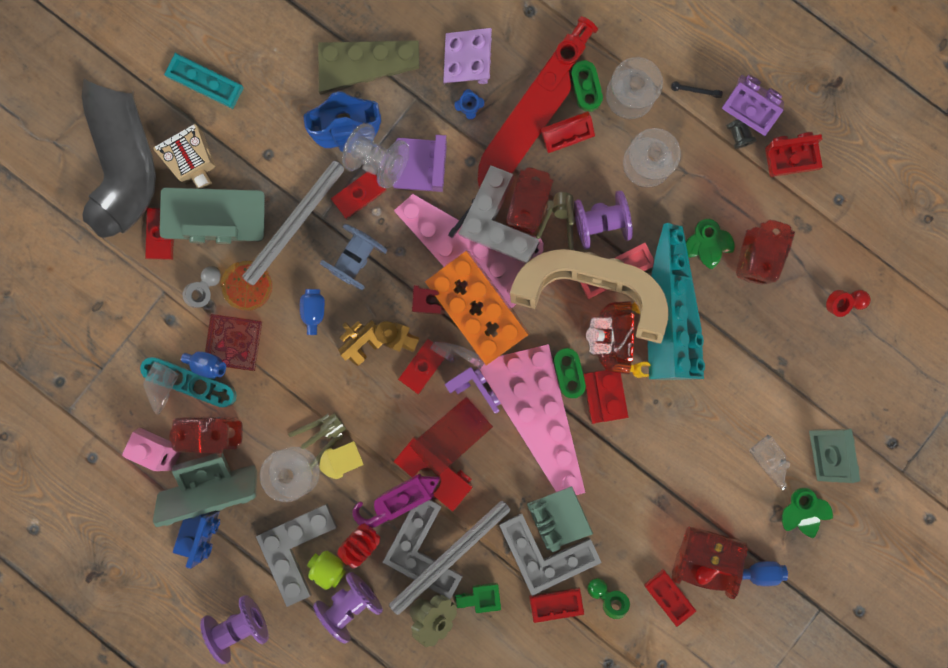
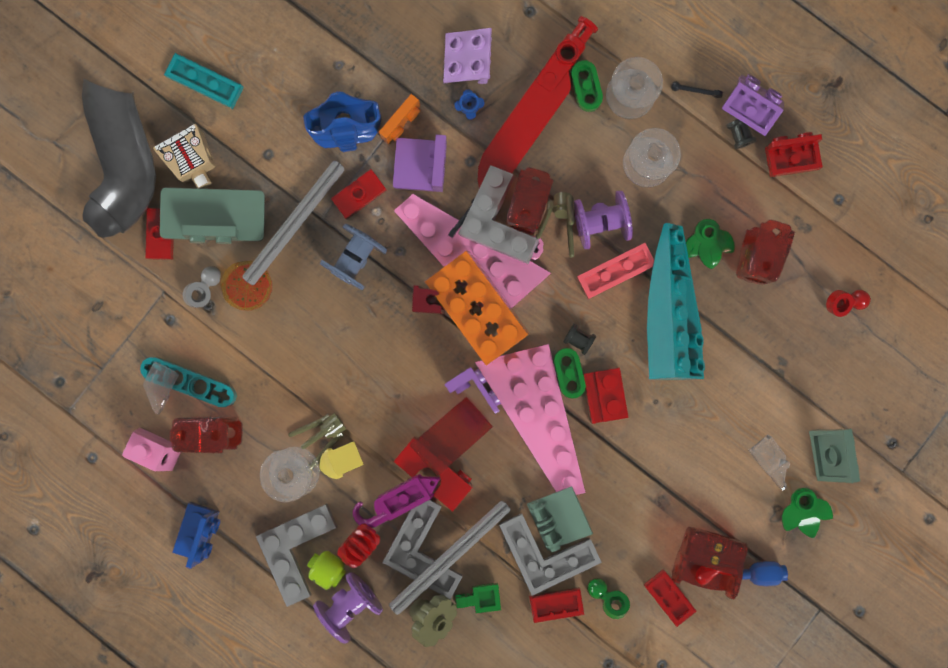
(204, 487): sand green bracket -> none
(205, 364): blue plant -> none
(234, 341): clear red tile -> none
(237, 627): medium lavender hose -> none
(312, 309): blue plant -> none
(351, 349): pearl gold hips -> none
(355, 62): olive wing -> none
(363, 150): clear hose -> none
(395, 336): pearl gold hips -> none
(406, 112): none -> orange plate
(421, 368): red plate -> none
(452, 351): clear slope -> none
(568, 132): red plate -> none
(579, 339): none -> pearl dark grey bush
(599, 272): tan arch -> none
(613, 337): clear red torso -> none

